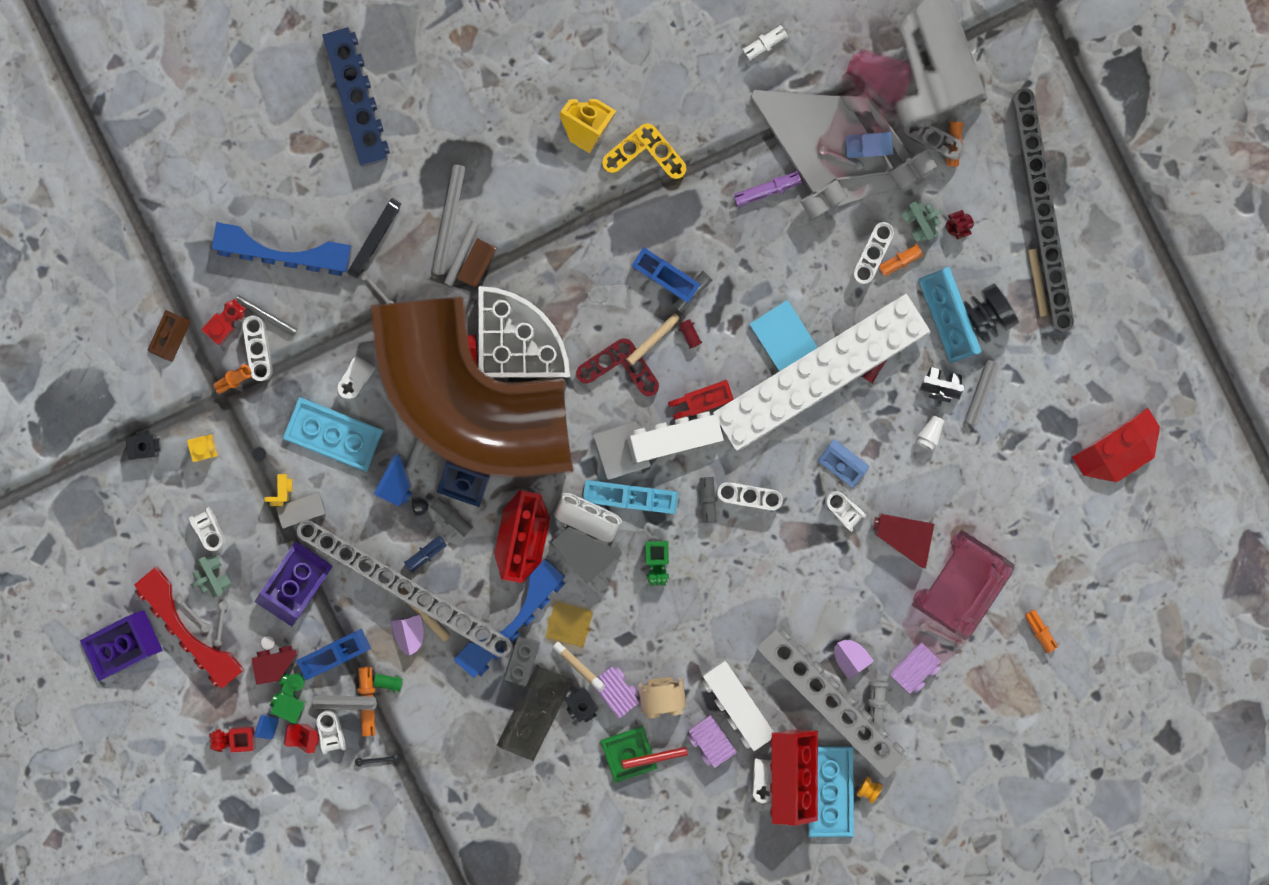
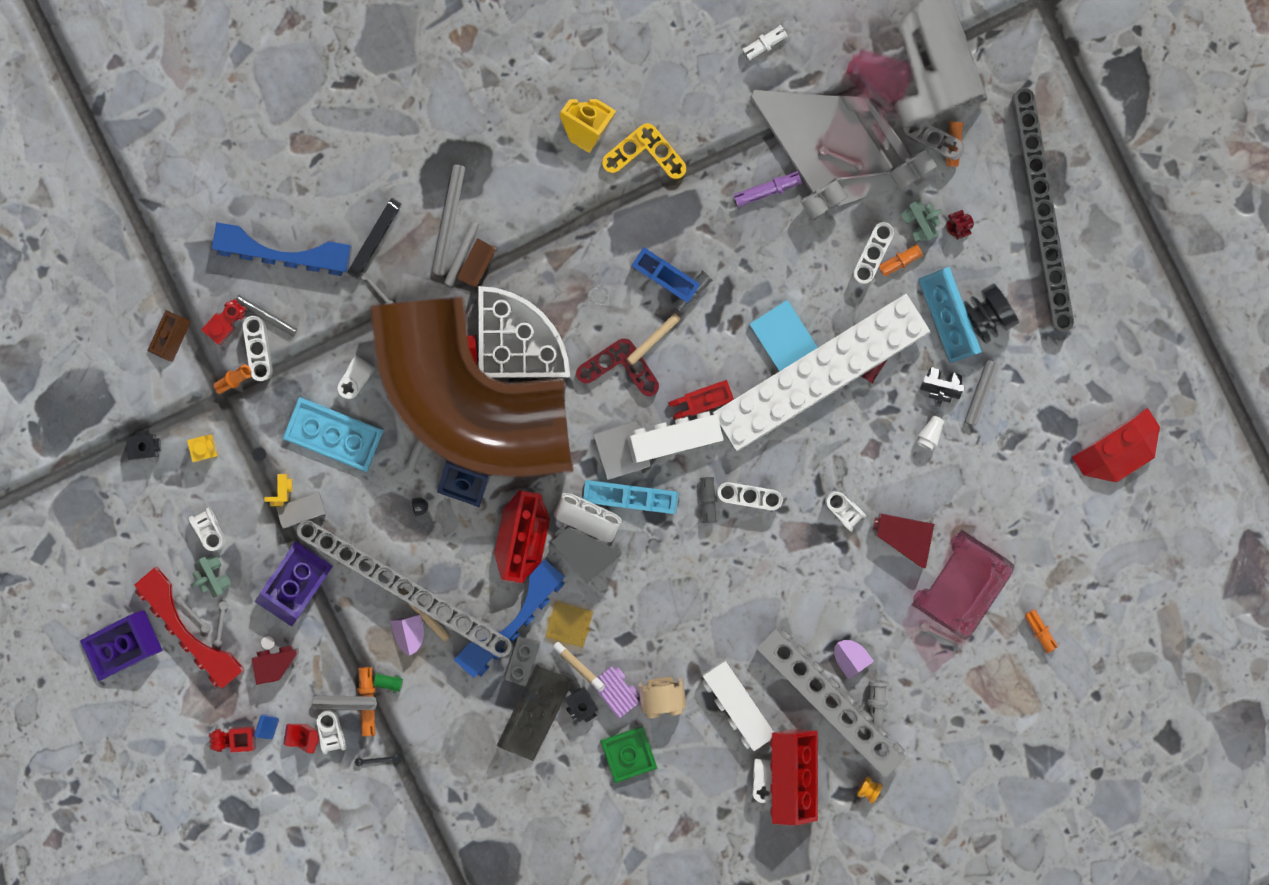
(286, 703): green brick -> none
(333, 654): blue slope -> none
(334, 42): dark blue brick -> none
(395, 482): blue slope -> none
(425, 554): dark blue axle -> none
(451, 517): dark grey pin -> none
(653, 758): red bar -> none
(657, 556): green brick -> none
(689, 333): dark red pin -> none
(712, 741): lavender brick -> none
(834, 793): medium azure tile -> none
(843, 463): medium blue slope -> none
(869, 145): medium blue slope -> none
(916, 668): lavender brick -> none
(1038, 283): tan bar -> none

